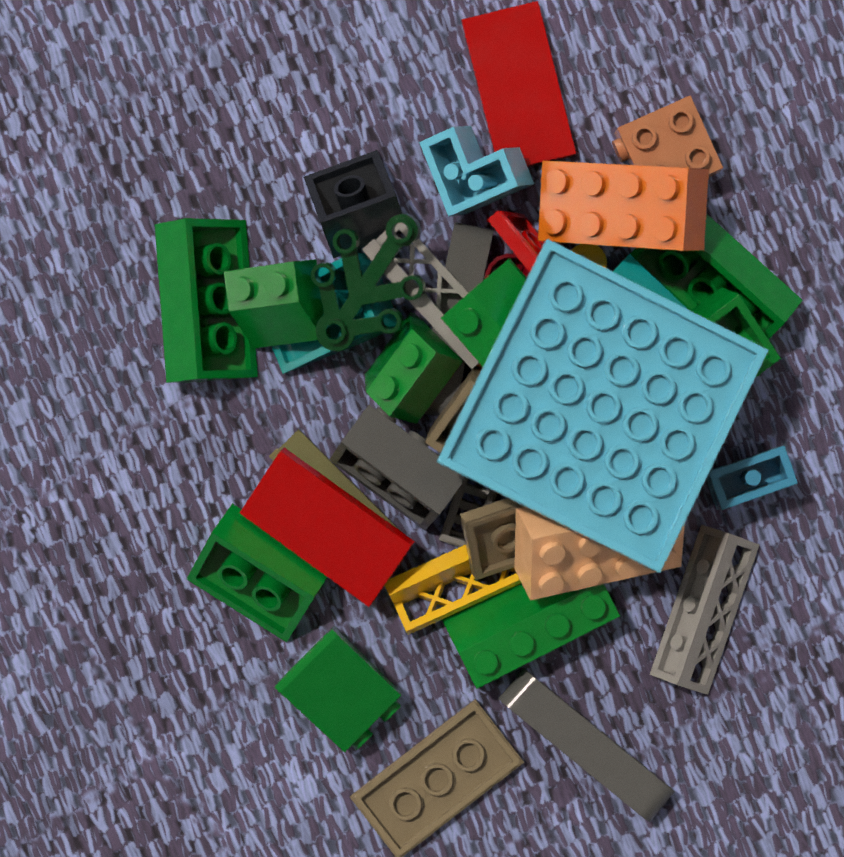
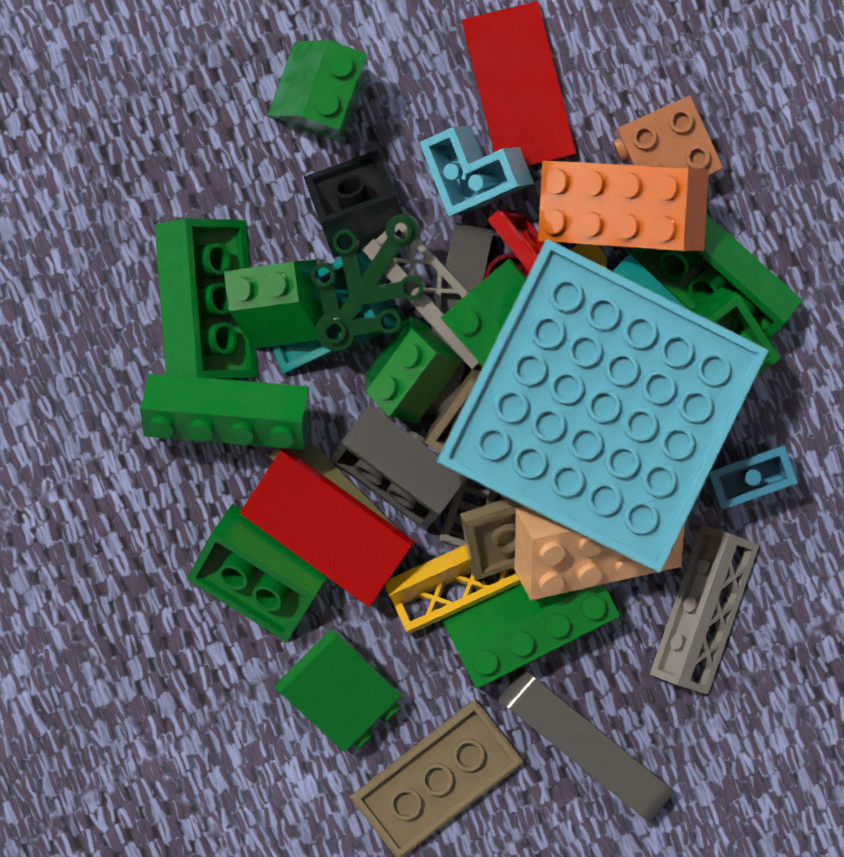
(226, 411): none -> green slope
(320, 87): none -> green slope

